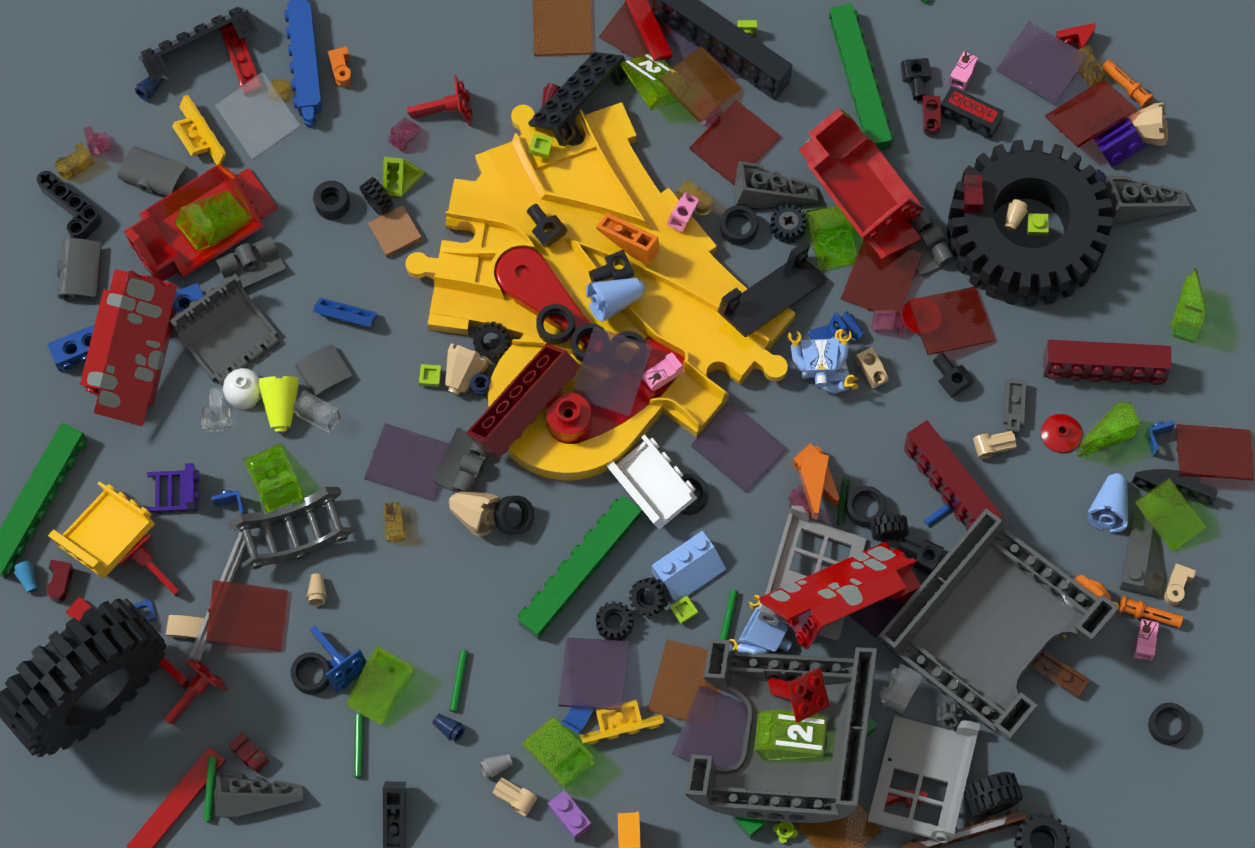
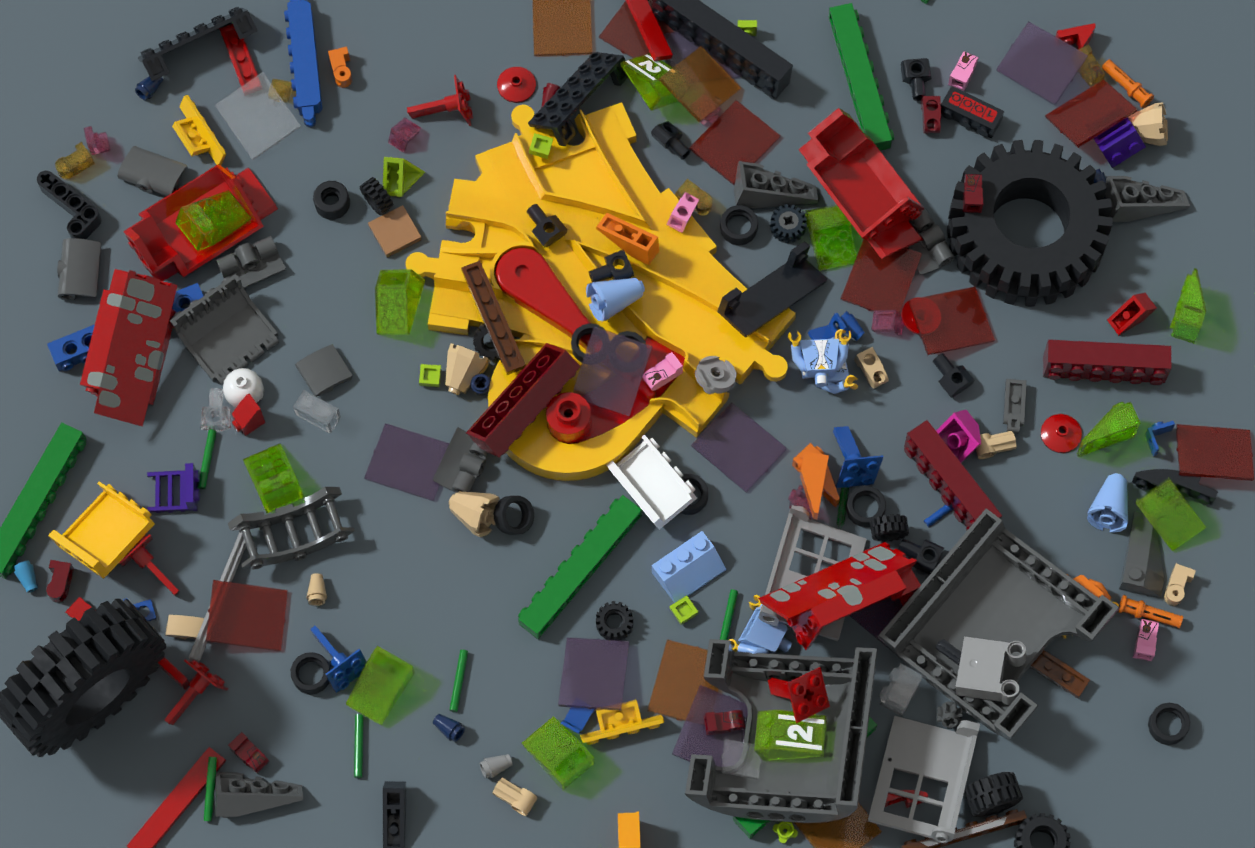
(207, 459): none -> green bar
(228, 497): blue bracket -> none
(247, 416): none -> red slope
(279, 398): neon yellow cone -> none
(345, 312): blue plate -> none
(394, 521): clear yellow leg -> none
(397, 300): none -> clear neon green slope
(493, 317): none -> reddish brown plate
(516, 91): none -> red dish
(554, 309): black tyre -> none
(569, 815): medium lavender brick -> none
(639, 601): black tyre -> none
(670, 138): none -> black piece
(711, 383): none -> light grey plate
(723, 722): none -> dark red leg
(740, 759): none -> clear piece
(855, 469): none -> blue piece
(960, 434): none -> dark pink slope
(983, 667): none -> light grey piece
(1015, 214): tan cone -> none
(1037, 224): lime plate -> none
(1131, 313): none -> red slope

